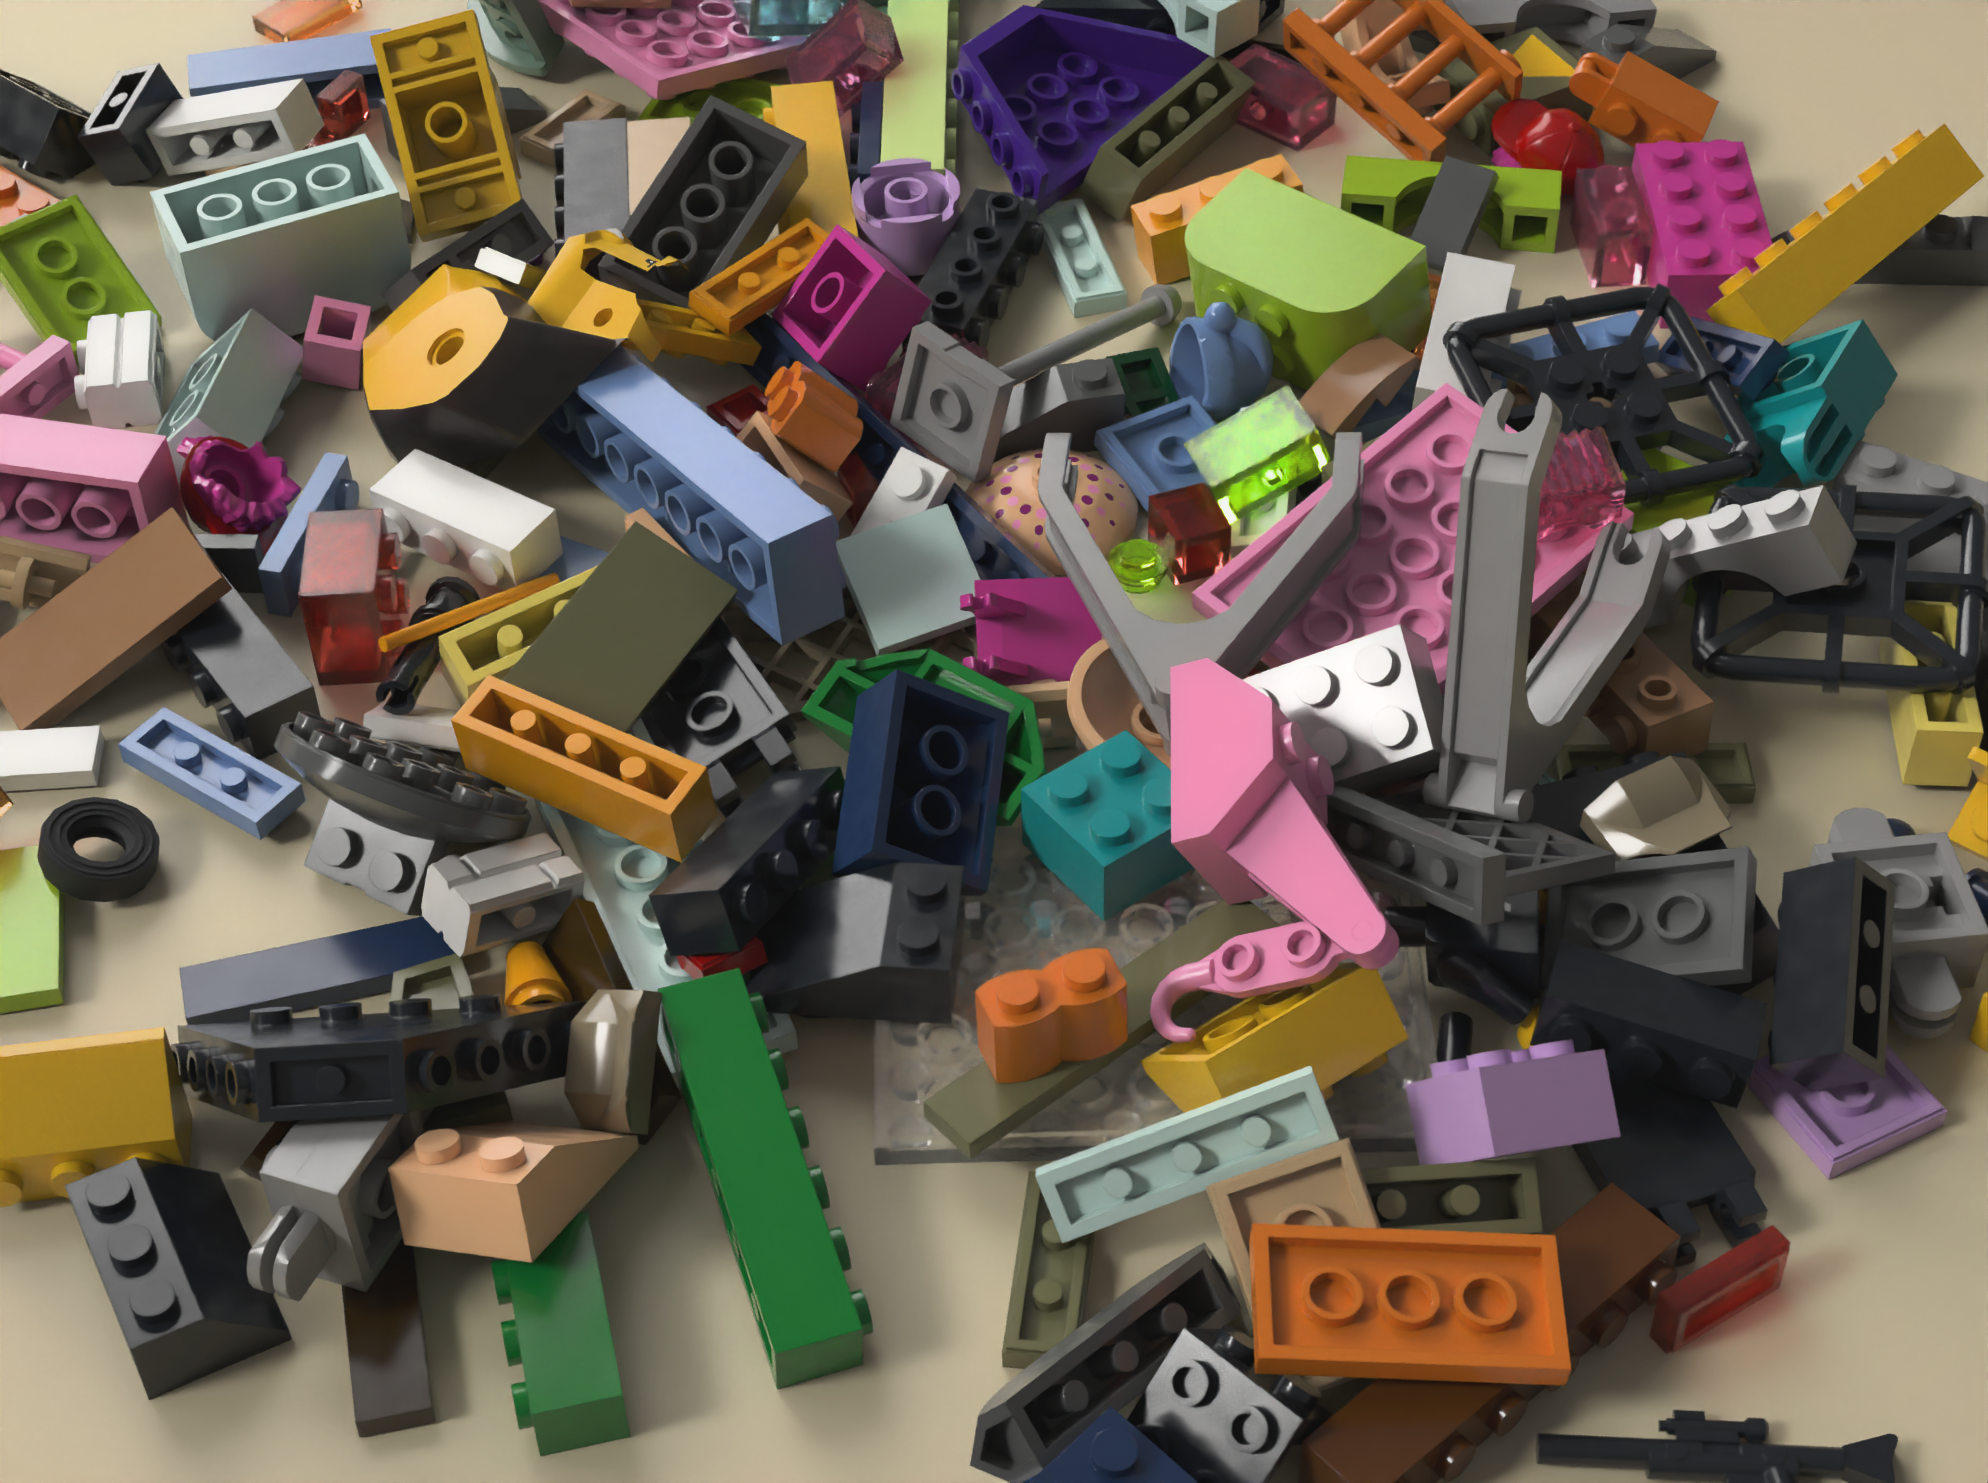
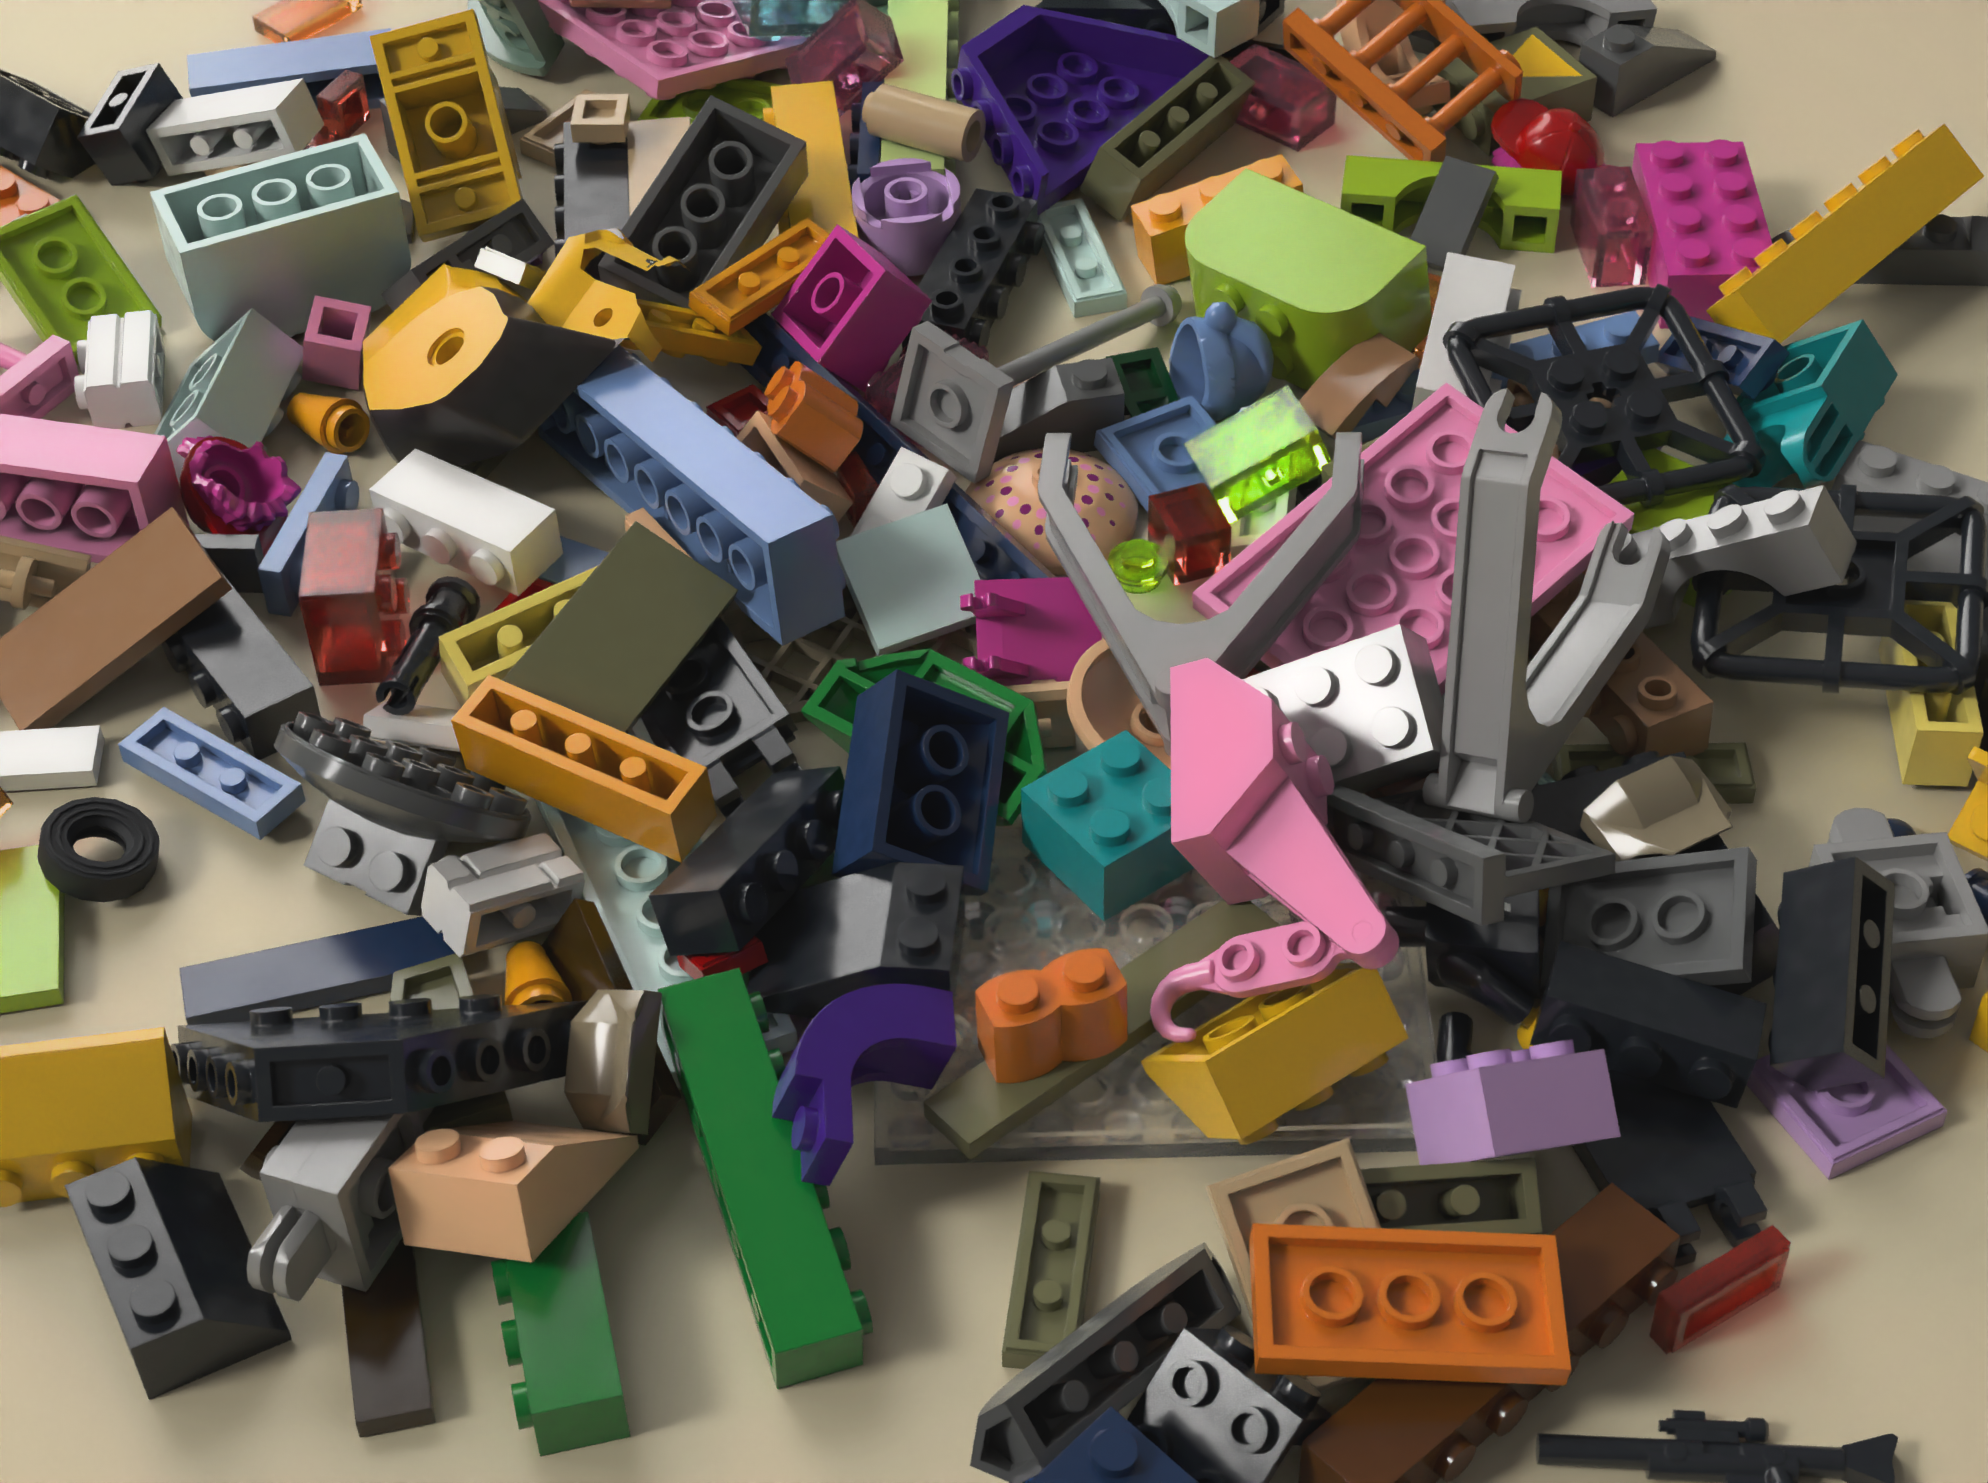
(331, 421): none -> light orange cone
(466, 612): light orange axle -> none
(600, 118): none -> tan plate
(862, 1037): none -> dark purple arch
(924, 122): none -> tan brick
(1186, 1154): light aqua plate -> none
(1581, 483): clear pink brick -> none
(1641, 101): orange brick -> none

